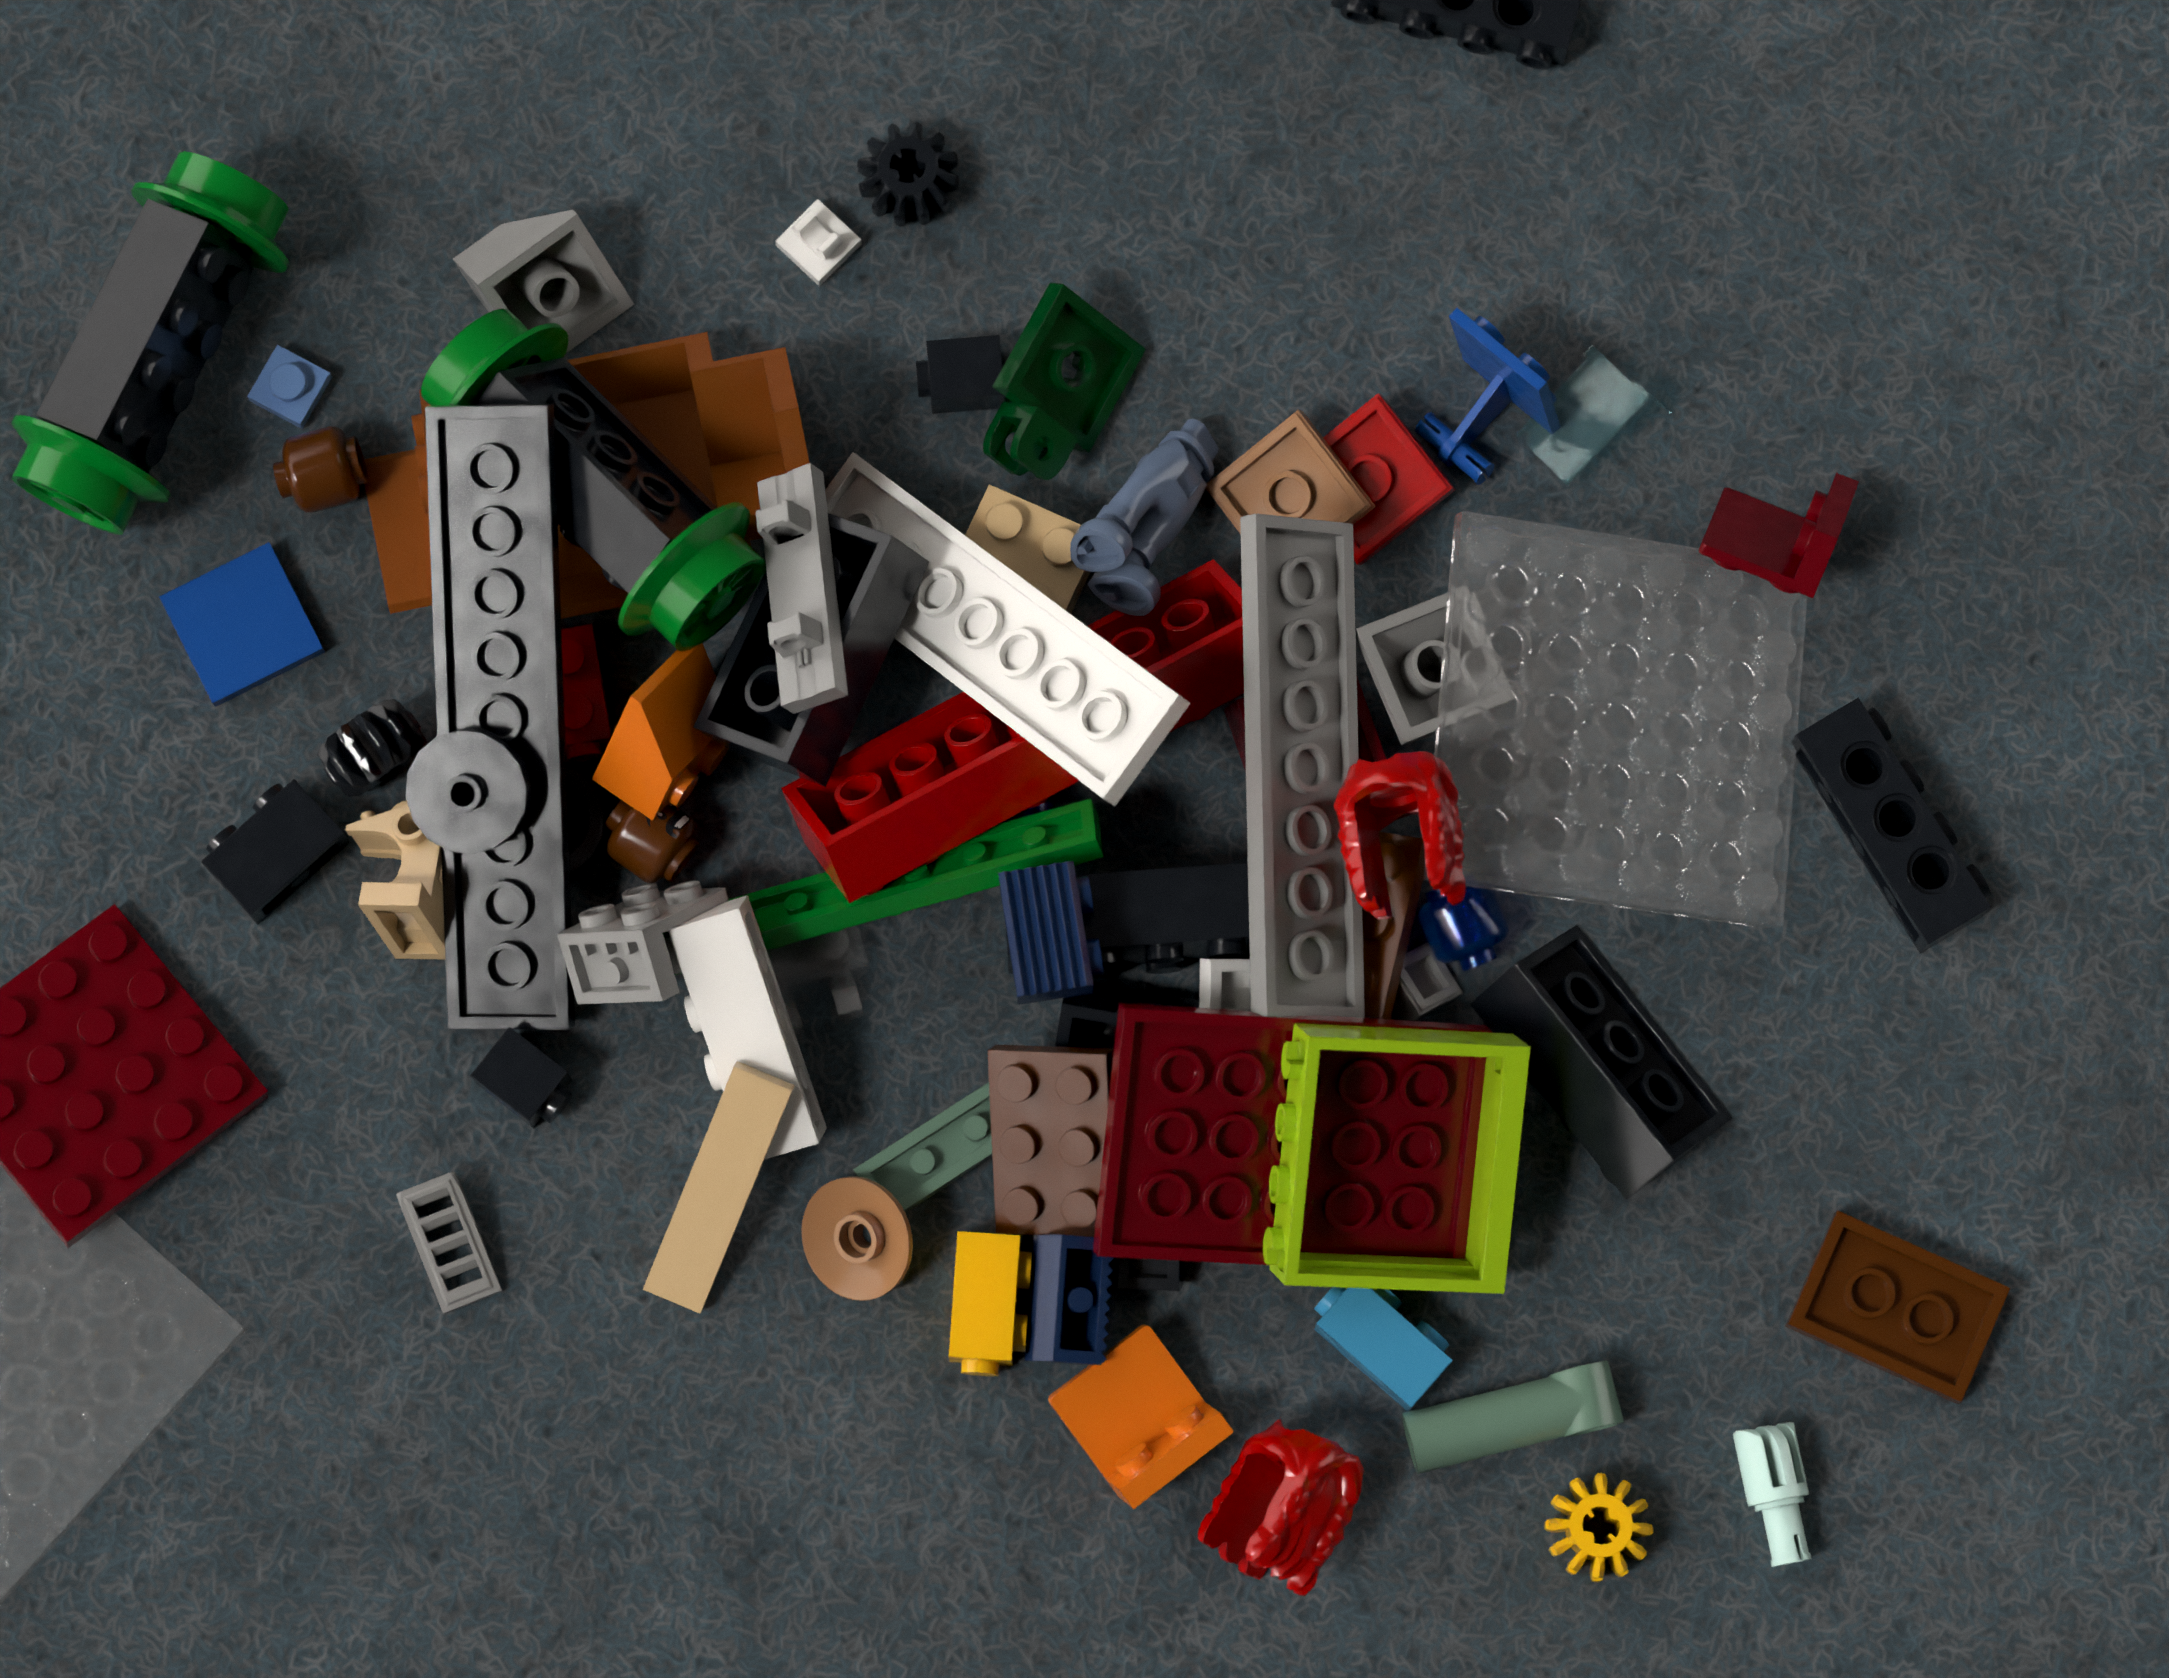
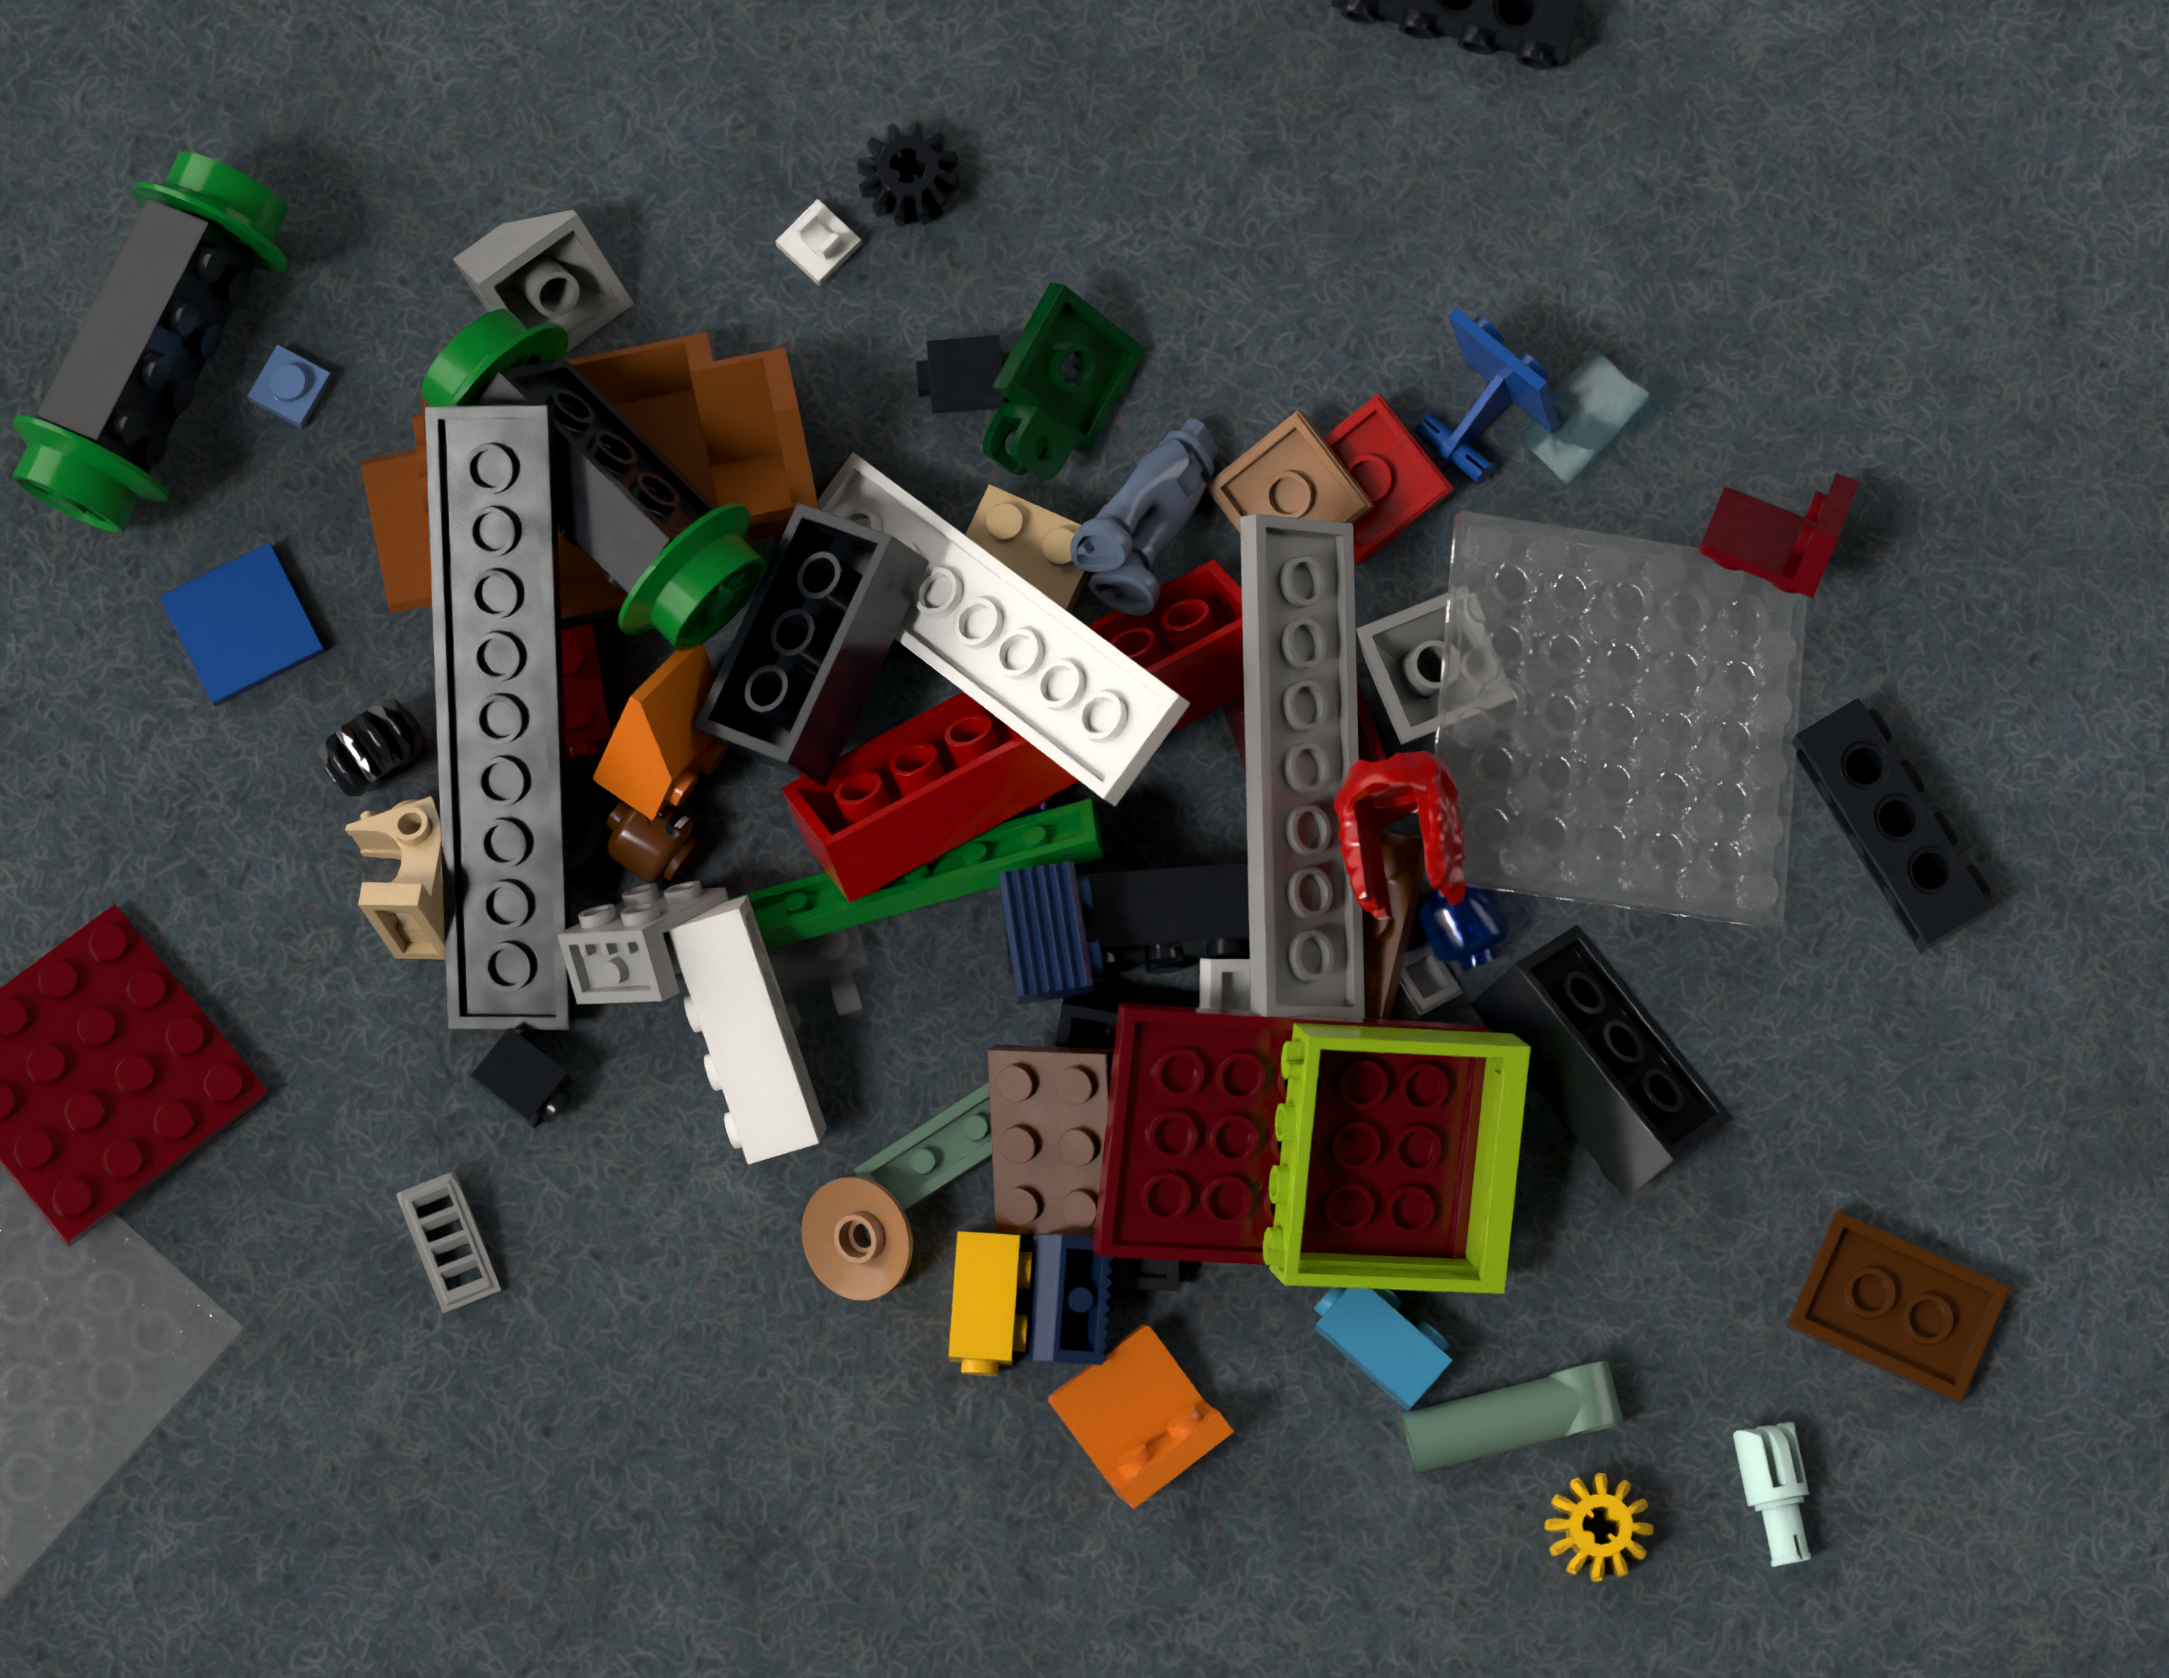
(274, 849): black brick -> none
(321, 469): reddish brown head -> none
(499, 786): plate -> none
(718, 1187): tan tile -> none
(801, 589): light grey hinge -> none
(1284, 1505): red piece -> none

